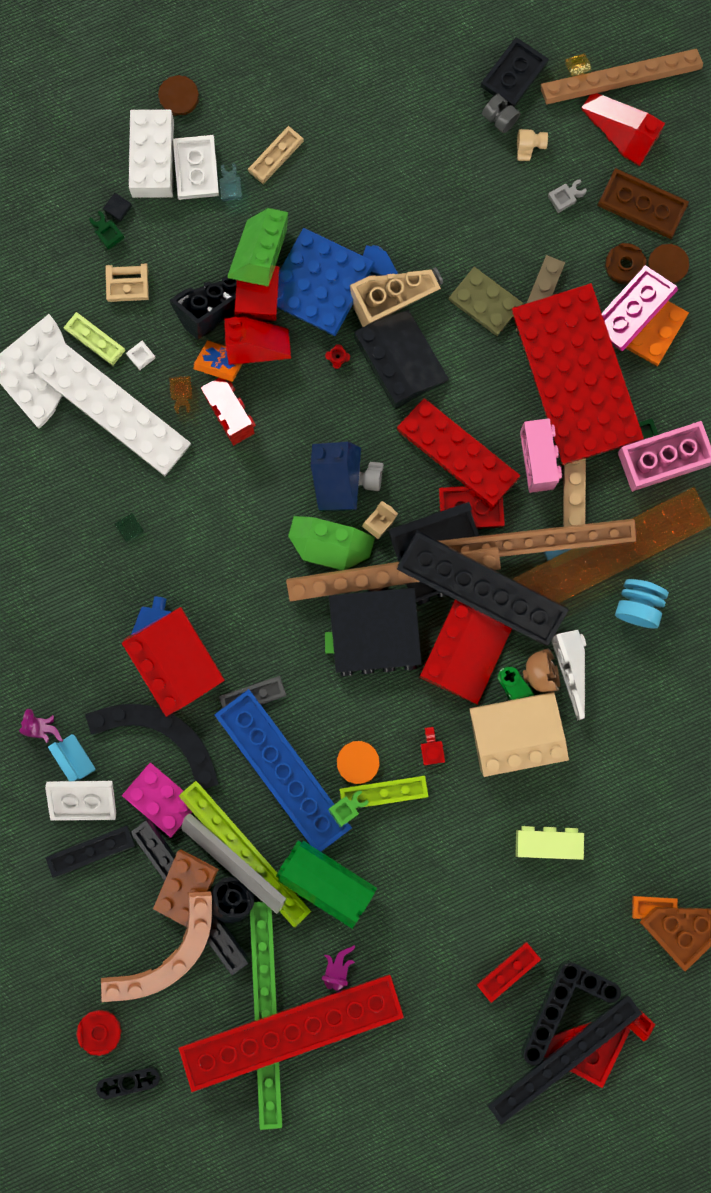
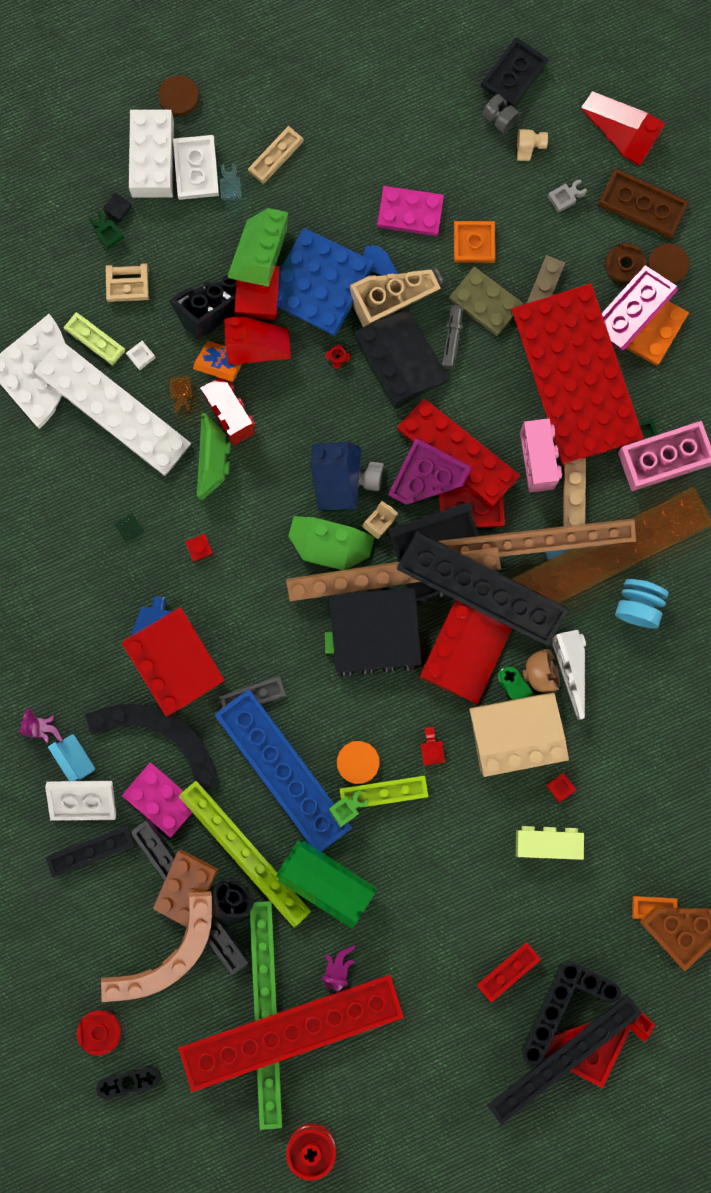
(199, 547): none -> red plate
(211, 457): none -> bright green wedge
(233, 863): light grey tile -> none
(308, 1165): none -> red wheel
(410, 211): none -> dark pink plate
(428, 473): none -> magenta plate
(453, 331): none -> dark grey pin
(474, 241): none -> orange tile
(561, 787): none -> red tile
(578, 64): clear yellow plate -> none
(621, 76): medium nougat plate -> none

